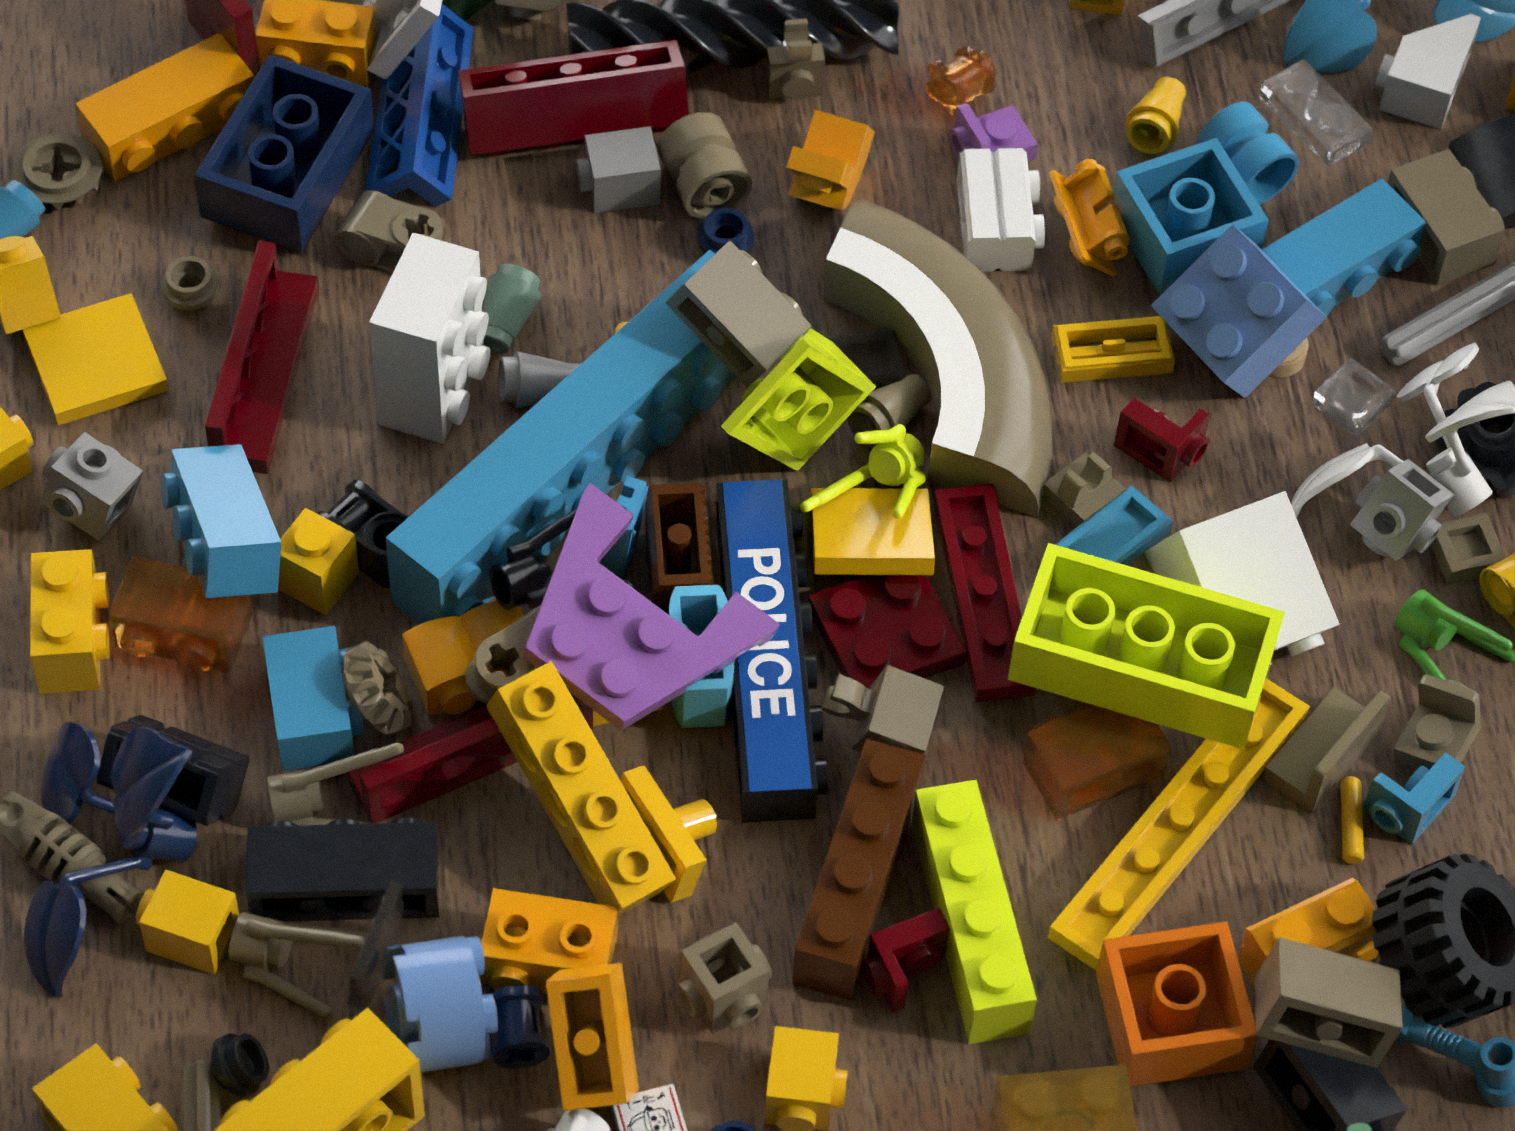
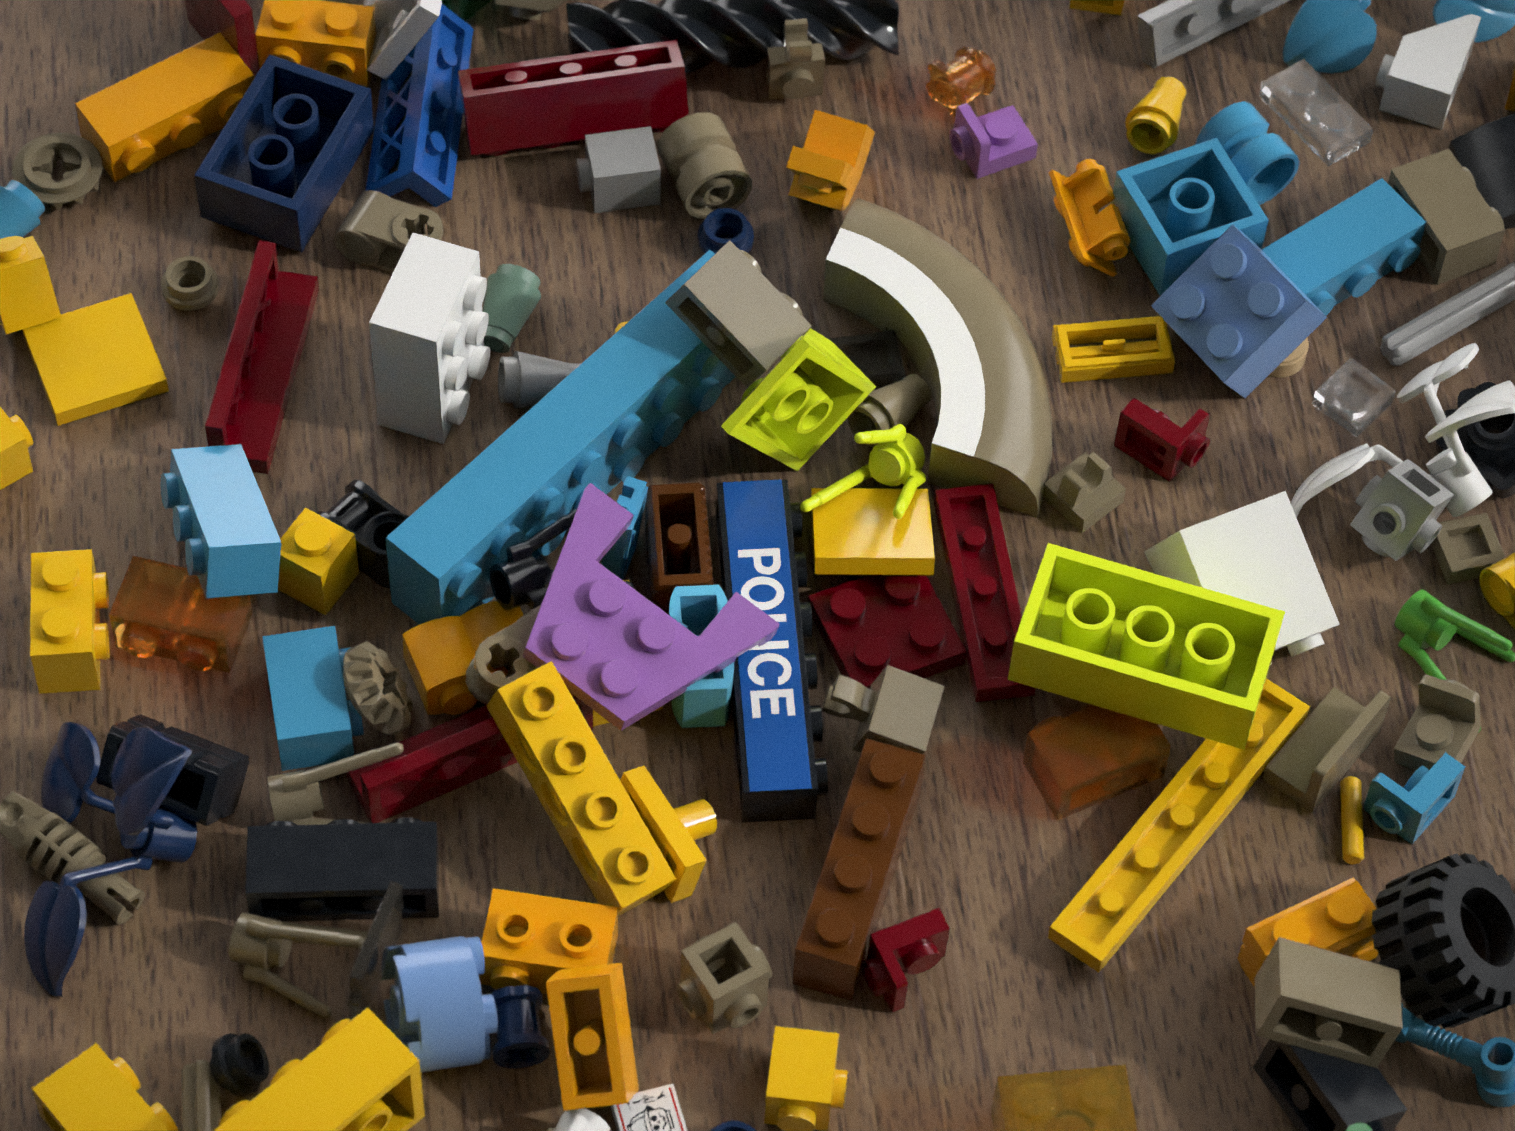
(89, 485): light grey brick -> none
(187, 921): yellow brick -> none
(970, 890): neon yellow brick -> none
(997, 209): white brick -> none
(1120, 529): dark azure tile -> none
(1176, 1003): orange brick -> none

